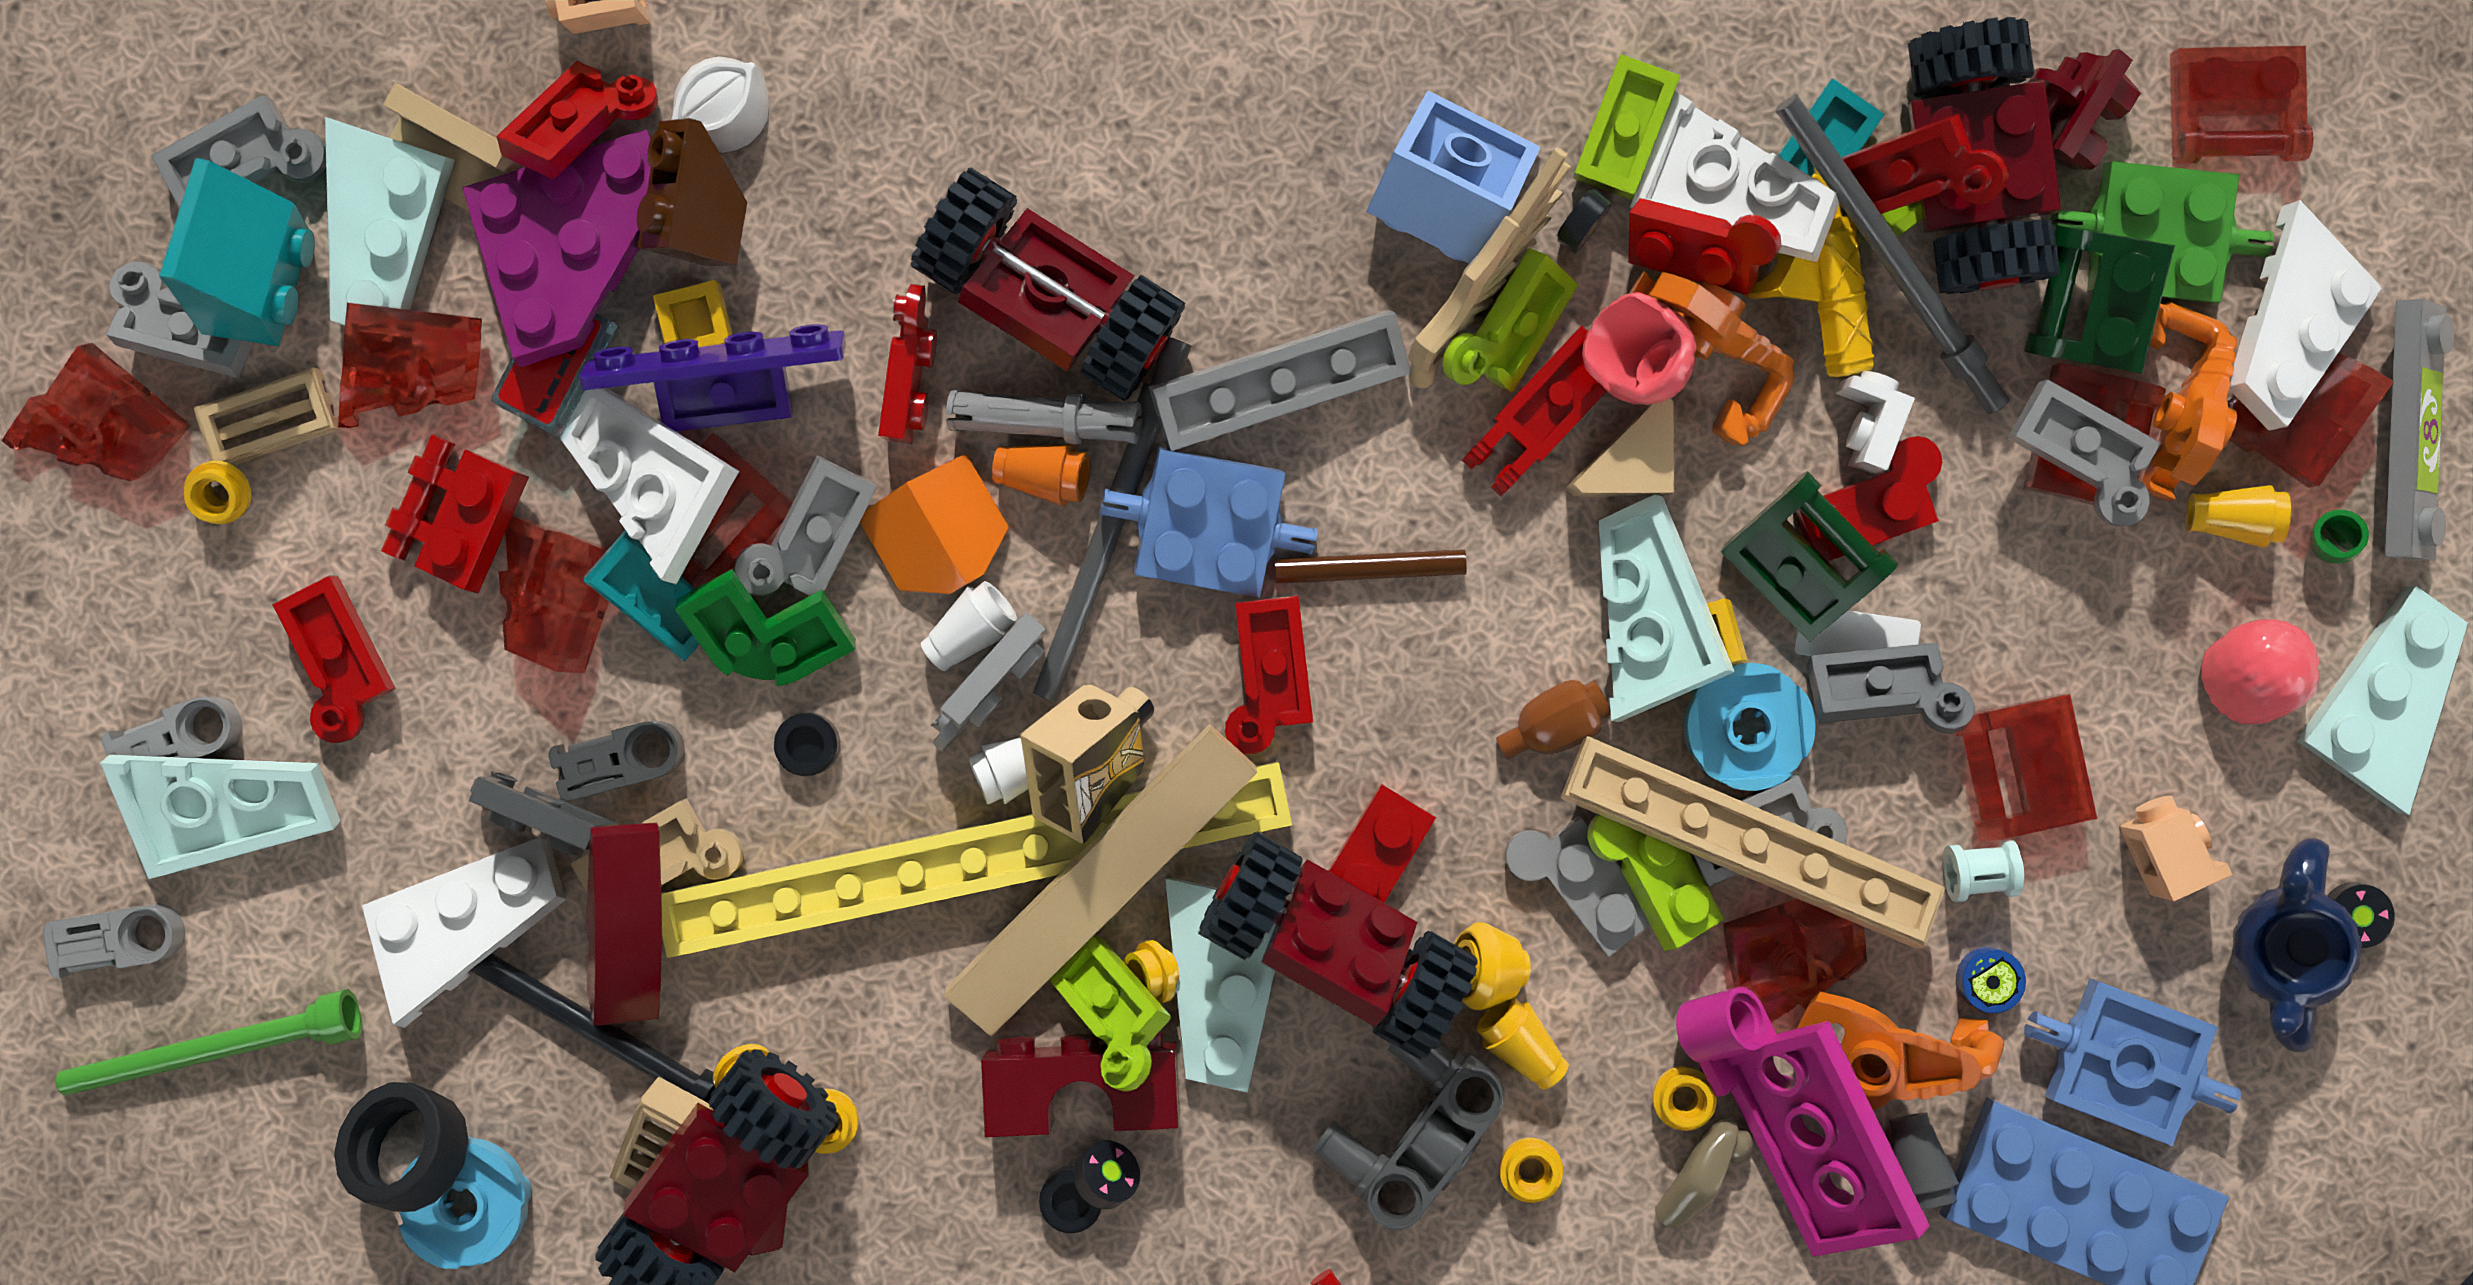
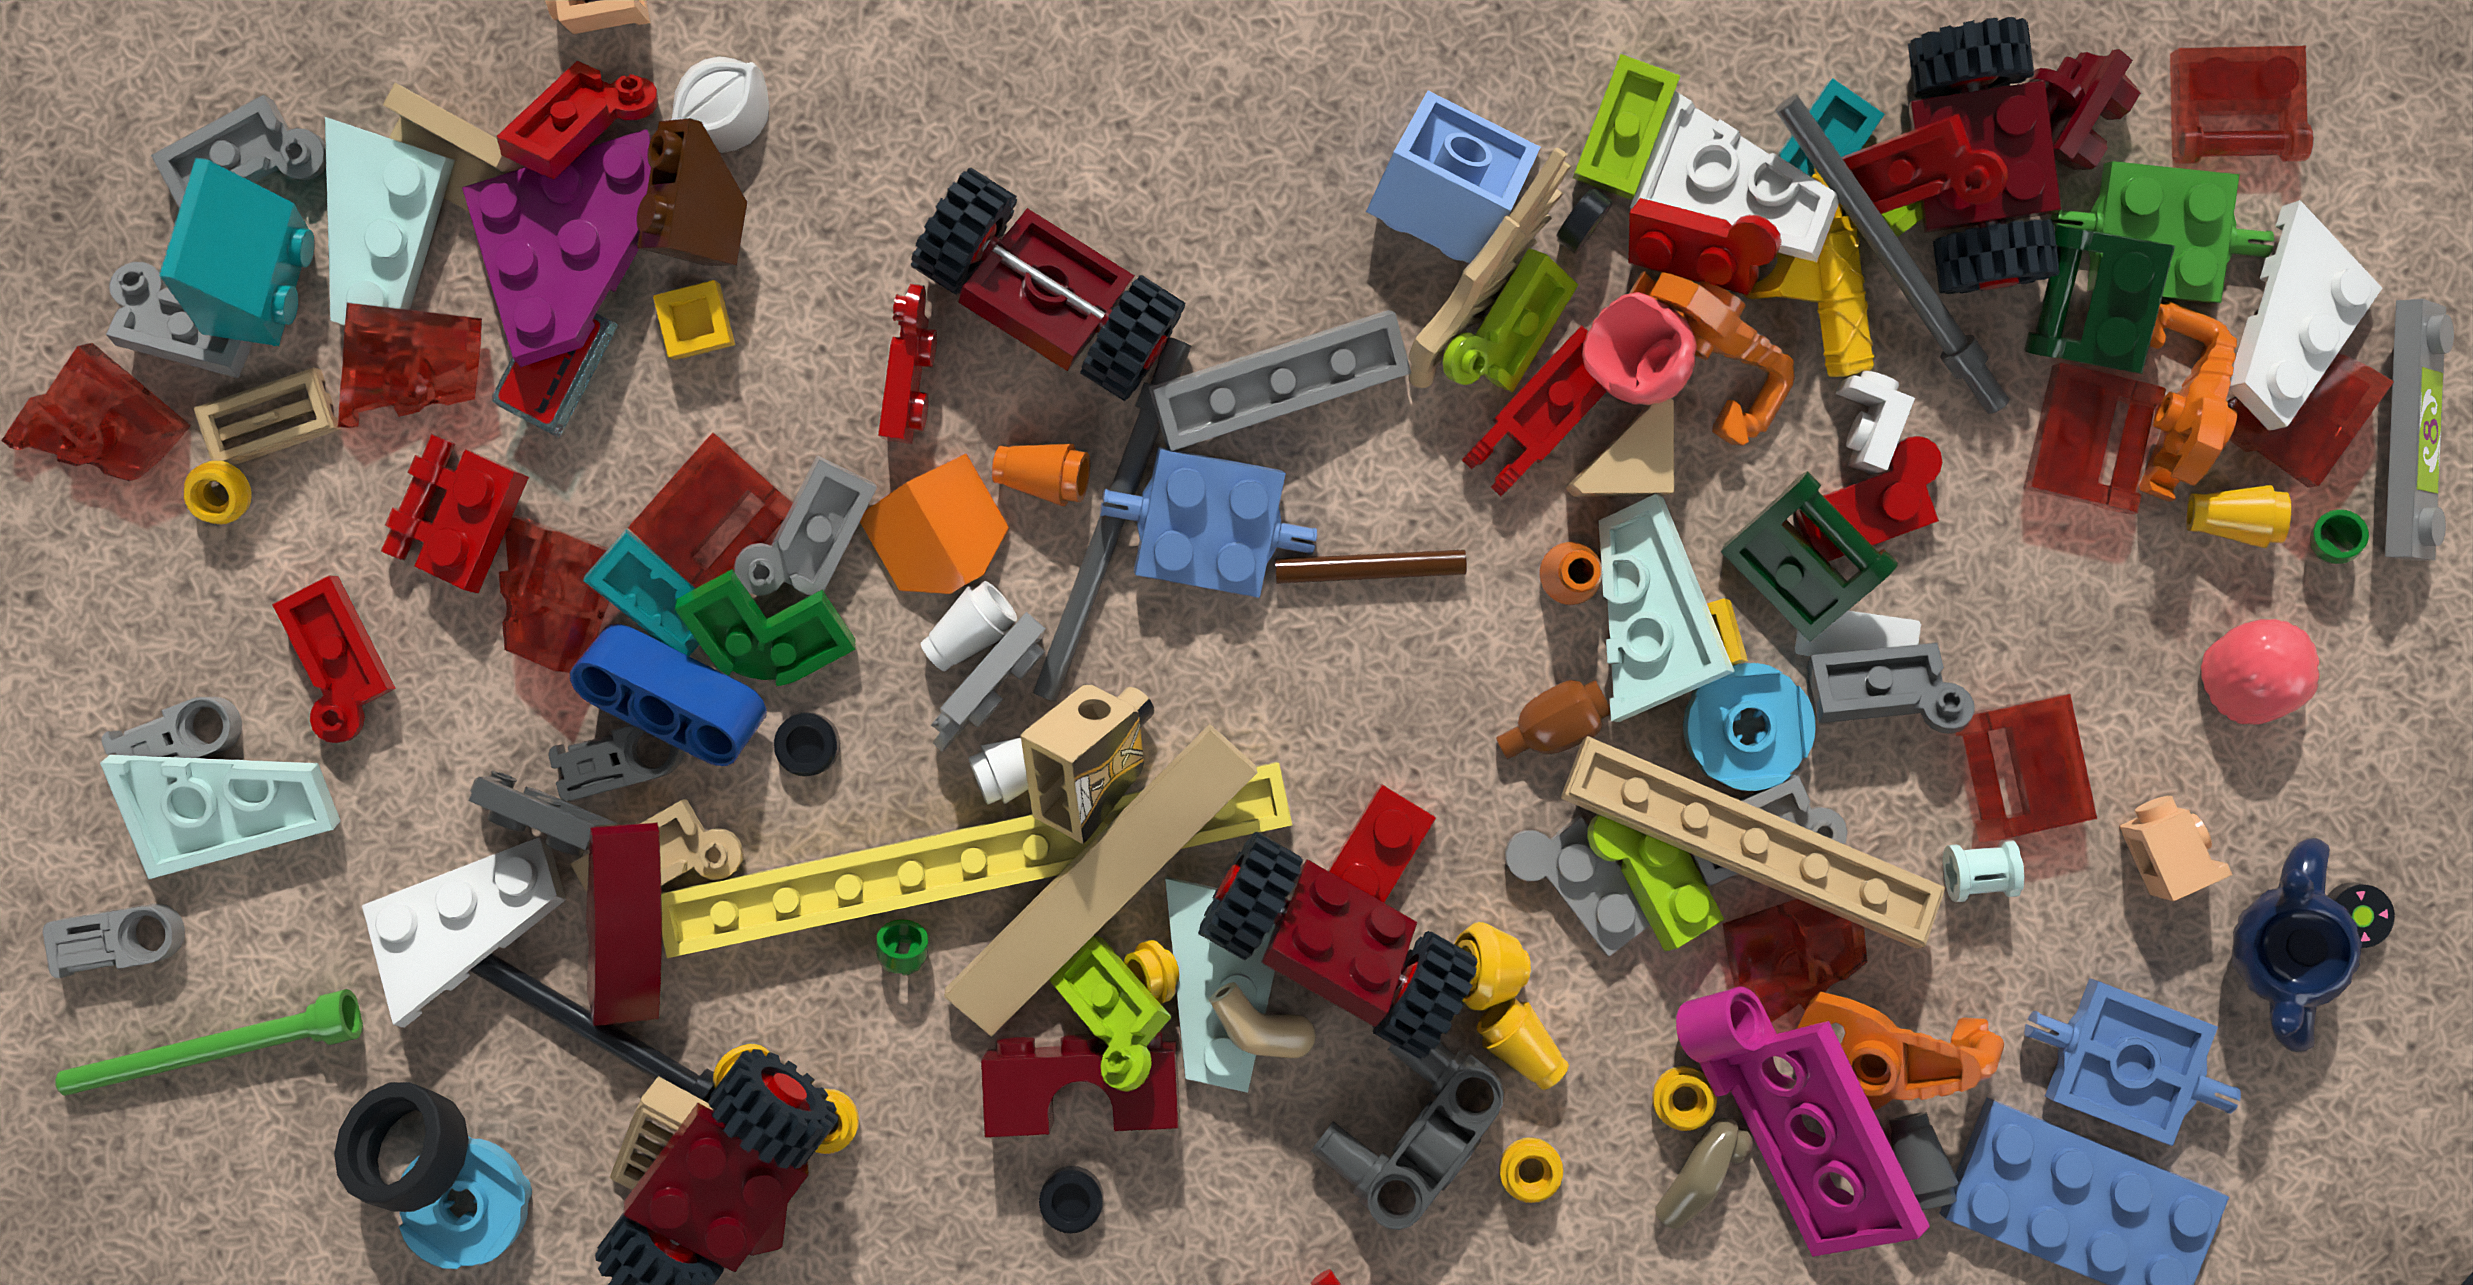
(650, 474): white wing -> none
(668, 694): none -> blue beam
(720, 382): dark purple bracket -> none
(888, 945): none -> green hinge
(1042, 416): light grey pin -> none
(1106, 1174): black tile -> none
(1261, 1033): none -> tan arm
(1272, 673): red hinge -> none
(1555, 574): none -> orange cone
(1991, 980): tile -> none
(2089, 447): light grey hinge -> none
(2390, 699): light aqua wing -> none

